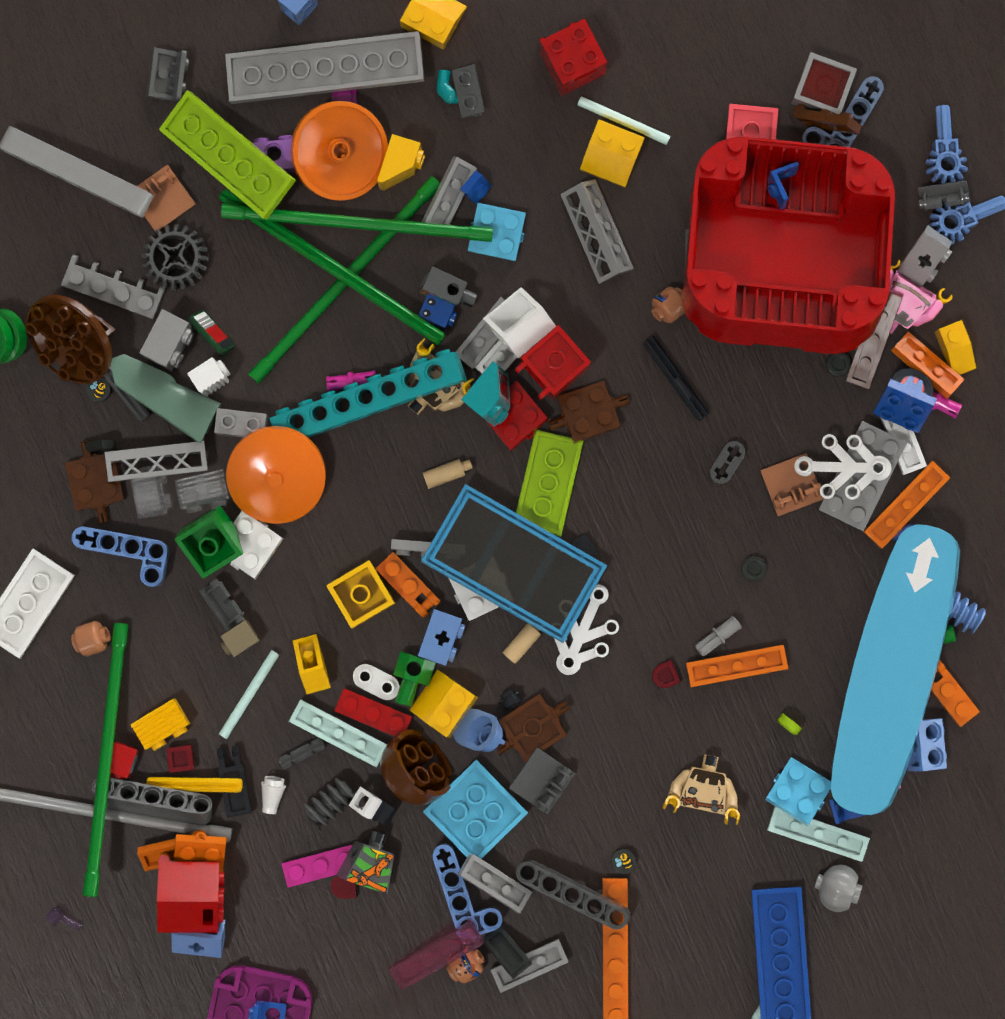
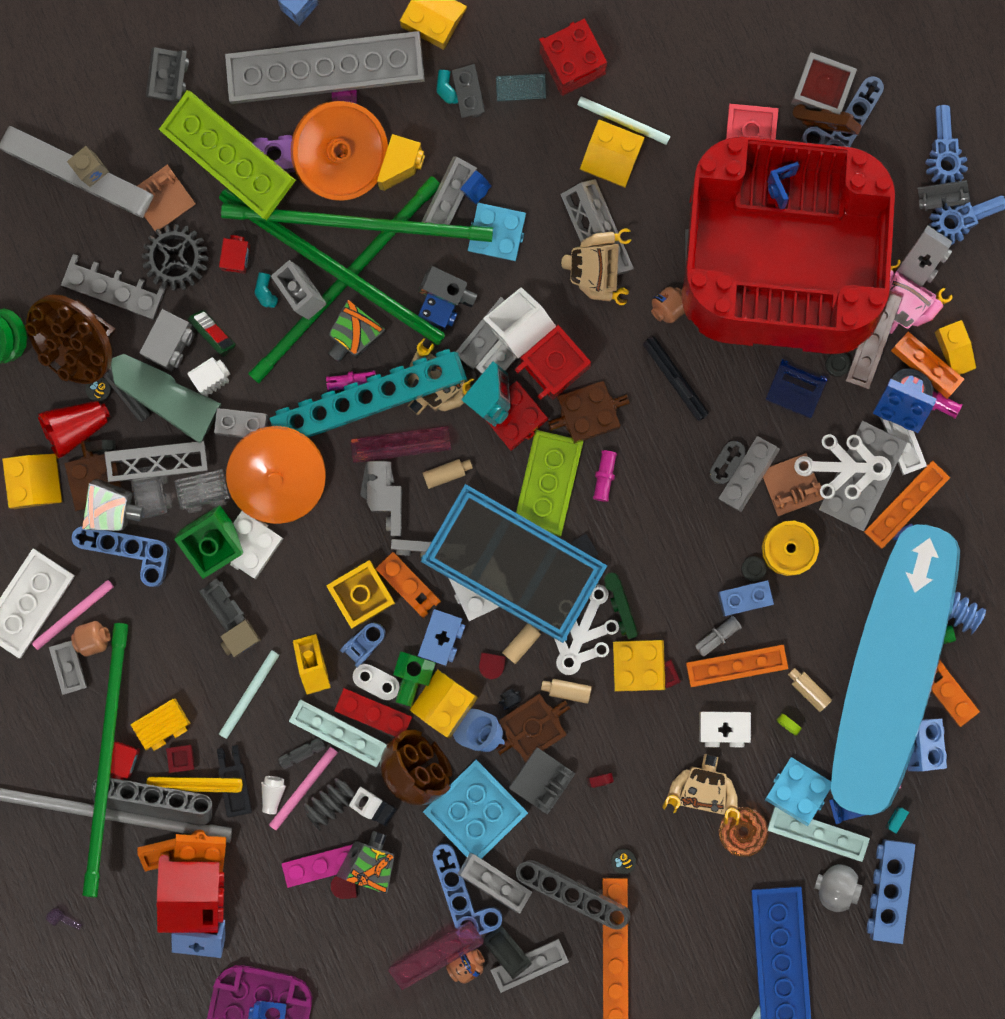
(32, 481): none -> yellow slope
(68, 668): none -> light grey plate
(72, 425): none -> red cone
(72, 614): none -> bright pink piece
(87, 166): none -> dark tan brick
(109, 507): none -> torso
(234, 254): none -> red brick
(262, 292): none -> teal arm
(298, 290): none -> light grey brick
(303, 788): none -> bright pink piece
(353, 332): none -> torso
(363, 644): none -> medium blue piece
(381, 494): none -> light grey plate
(400, 444): none -> clear pink plate
(491, 665): none -> dark red tile
(520, 87): none -> clear light blue tile
(567, 690): none -> tan cylinder
(596, 266): none -> tan torso
(600, 780): none -> dark red tile
(605, 476): none -> dark pink pin
(620, 603): none -> dark green hinge
(639, 665): none -> yellow plate
(738, 721): none -> white brick
(745, 598): none -> medium blue brick
(749, 474): none -> light grey plate
(752, 841): none -> clear orange dish
(776, 554): none -> yellow wheel
(792, 396): none -> clear blue plate
(809, 689): none -> tan cylinder
(894, 929): none -> medium blue brick
(897, 819): none -> teal tile

